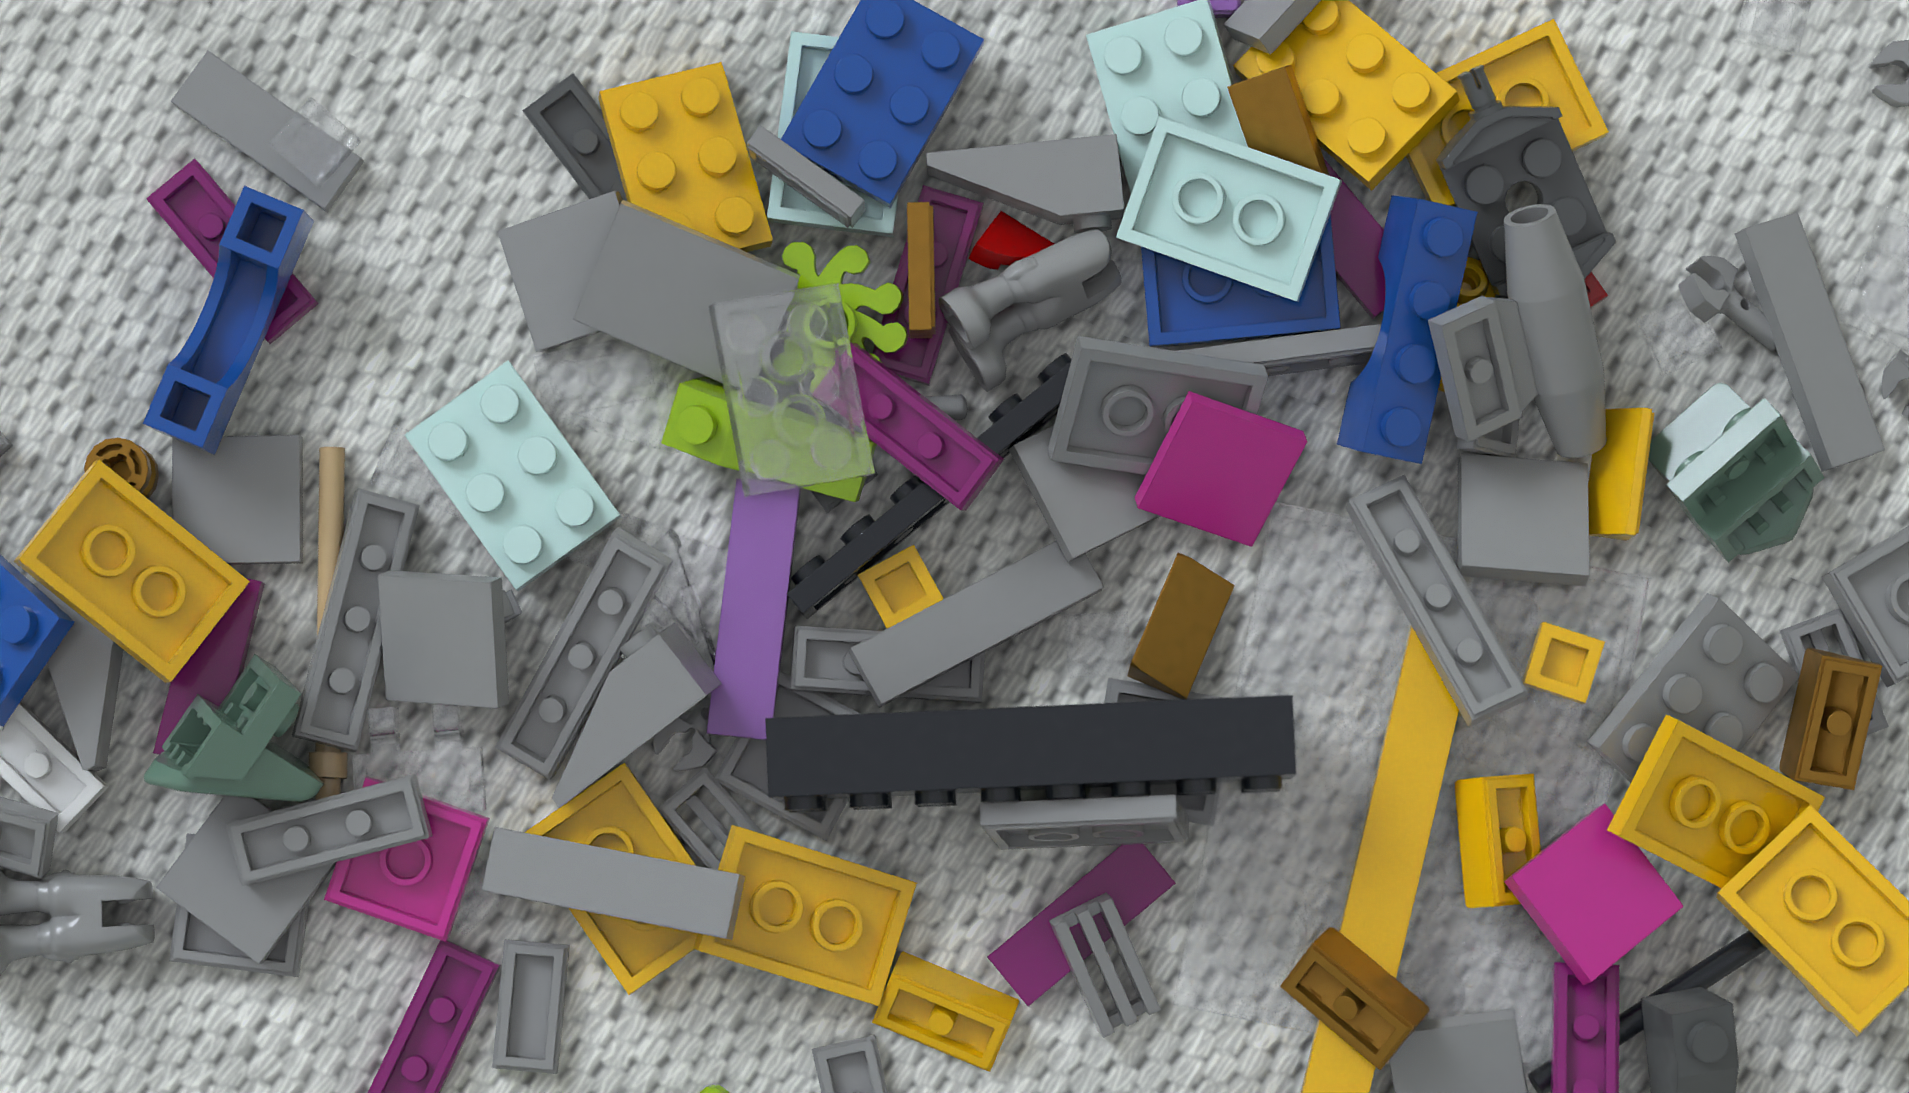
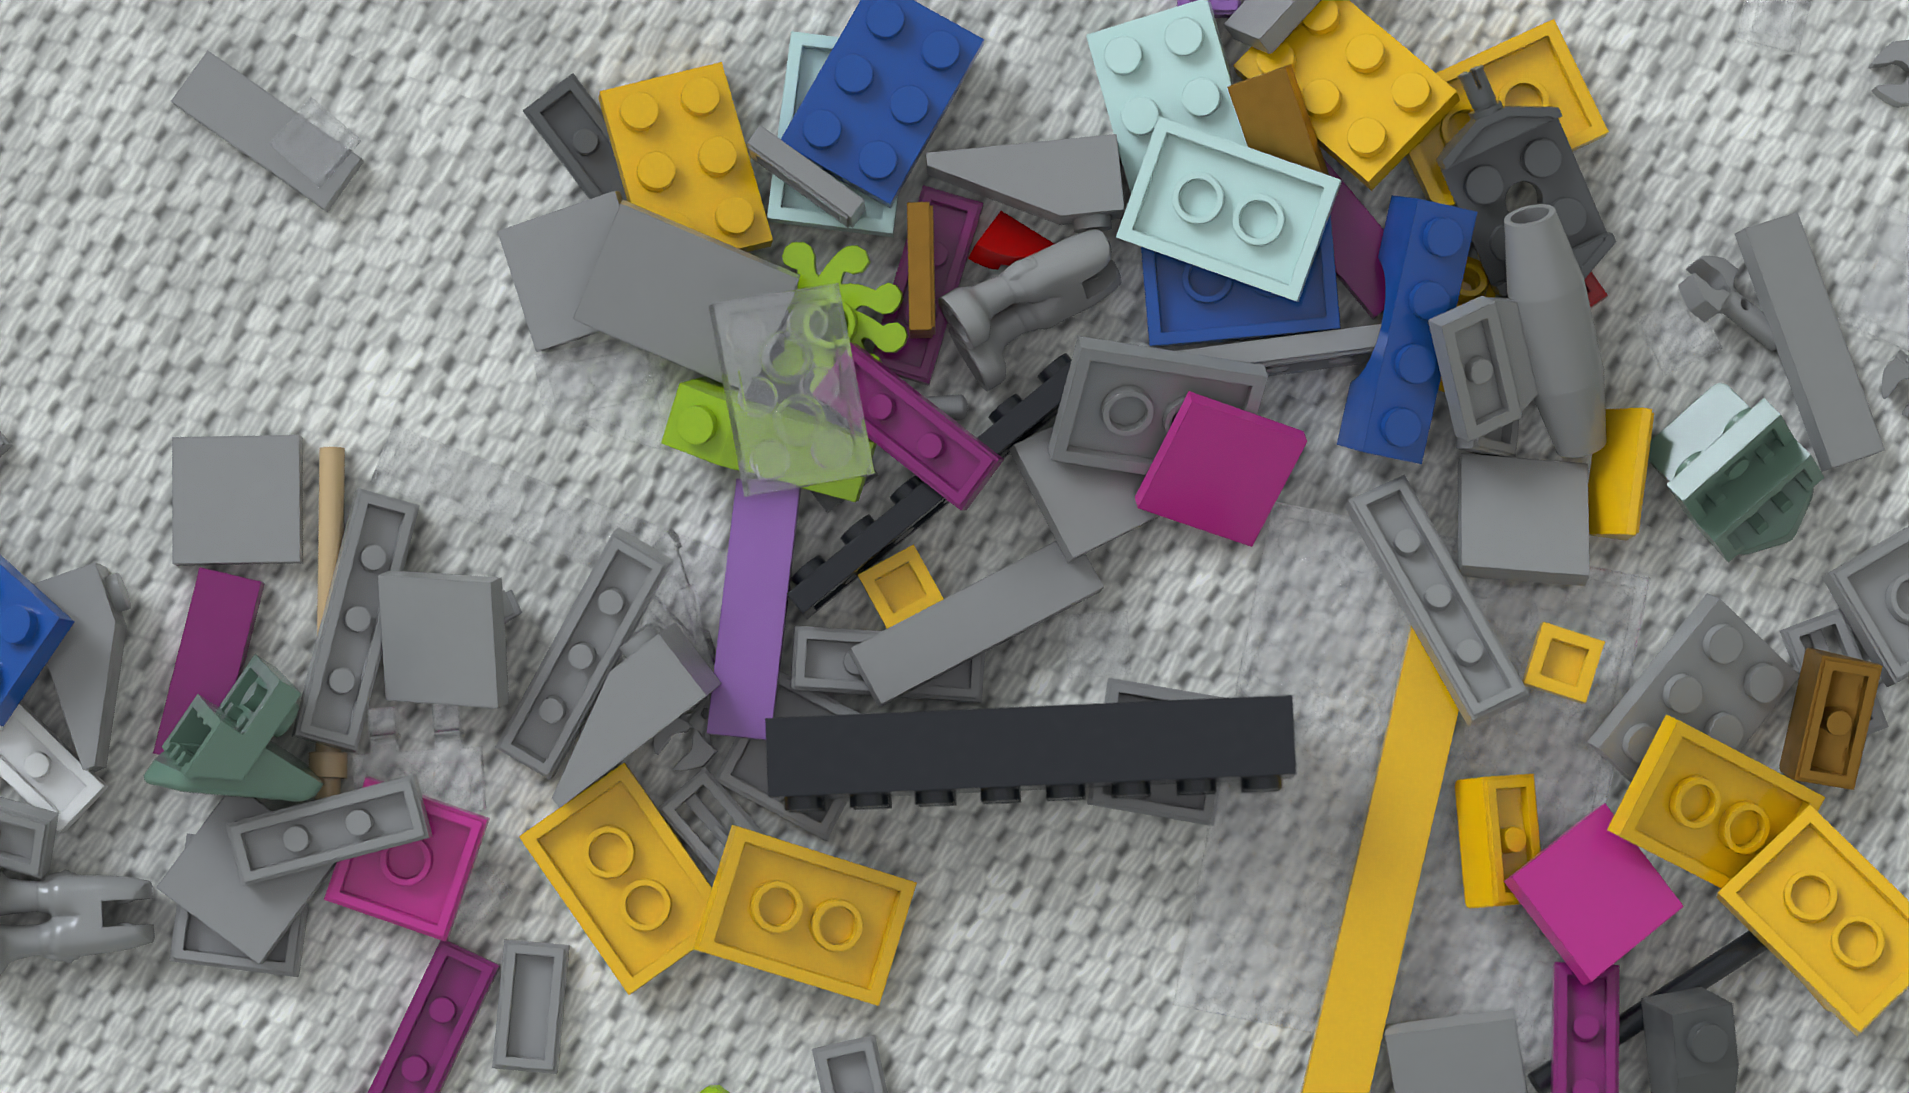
(132, 571): yellow plate -> none
(138, 465): pearl gold wheel -> none
(199, 216): magenta tile -> none
(248, 284): blue arch -> none
(513, 475): light aqua plate -> none
(613, 883): light grey tile -> none
(945, 1011): yellow slope -> none
(1033, 957): magenta tile -> none
(1085, 822): light grey tile -> none
(1126, 1011): light grey tile -> none
(1180, 627): pearl gold slope -> none
(1355, 997): pearl gold slope -> none

